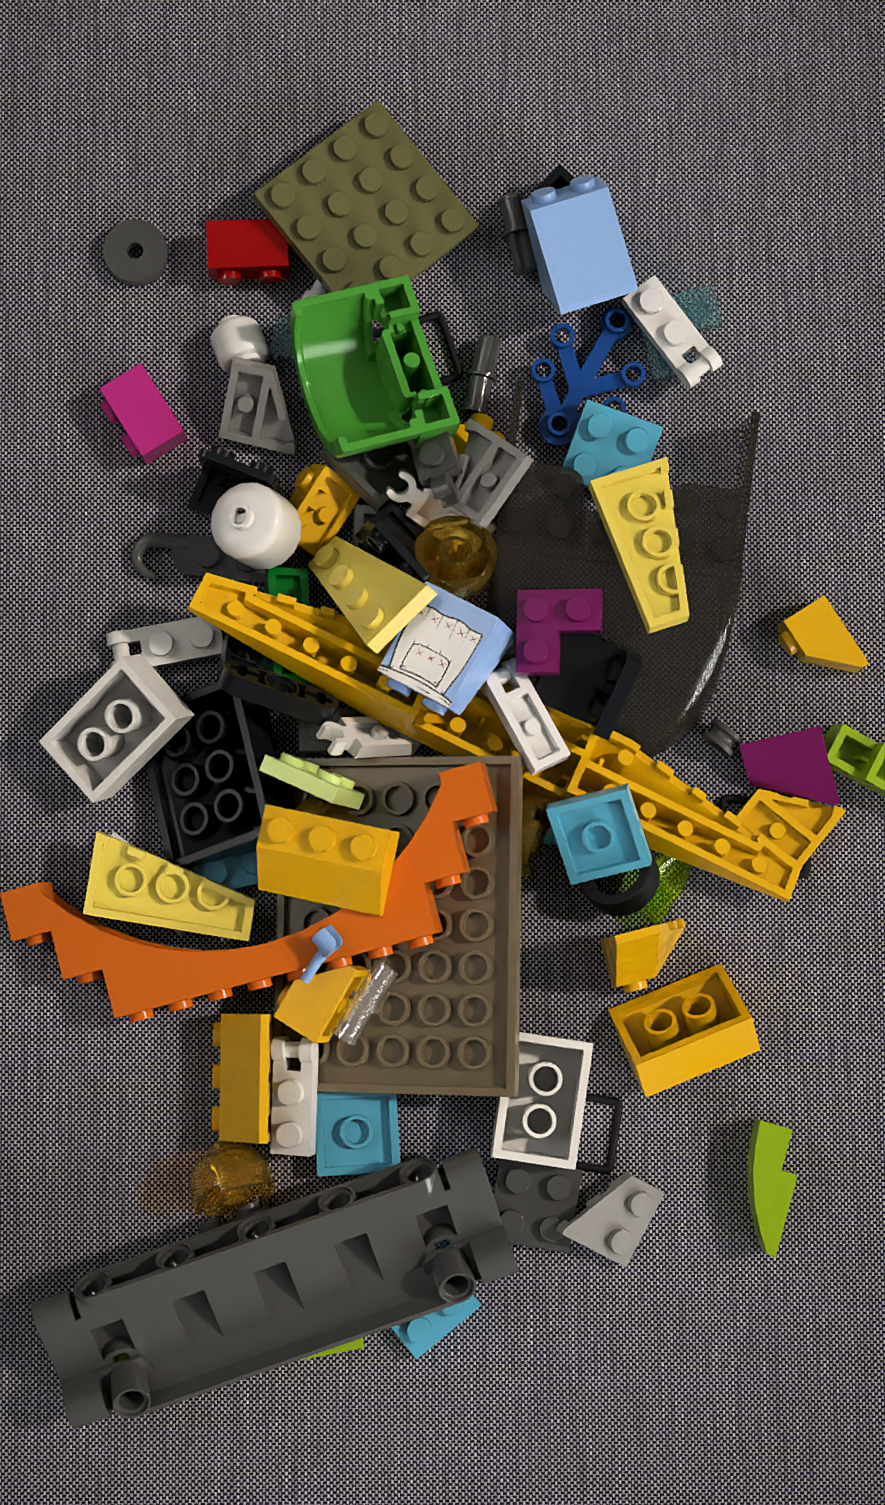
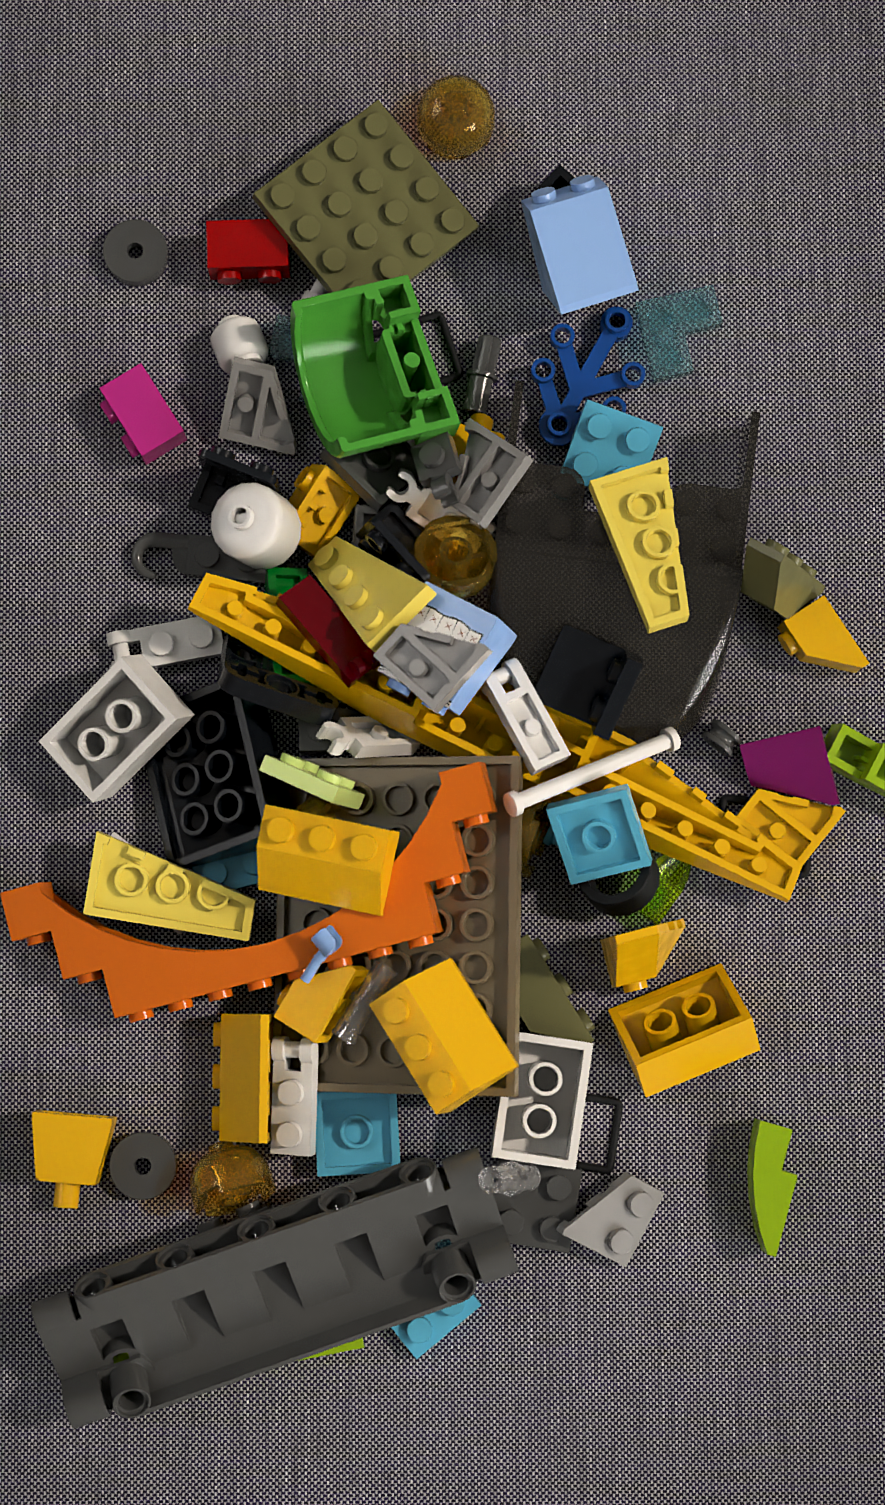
(70, 1151): none -> yellow torso
(137, 1184): none -> dark grey piece
(327, 630): none -> dark red hinge
(431, 663): none -> light grey wing
(443, 1036): none -> yellow slope
(455, 116): none -> clear yellow cylinder
(509, 1178): none -> clear pin
(516, 802): none -> white bar
(517, 233): dark grey axle -> none
(545, 997): none -> olive slope
(546, 615): magenta plate -> none
(671, 331): white plate -> none
(778, 578): none -> olive slope

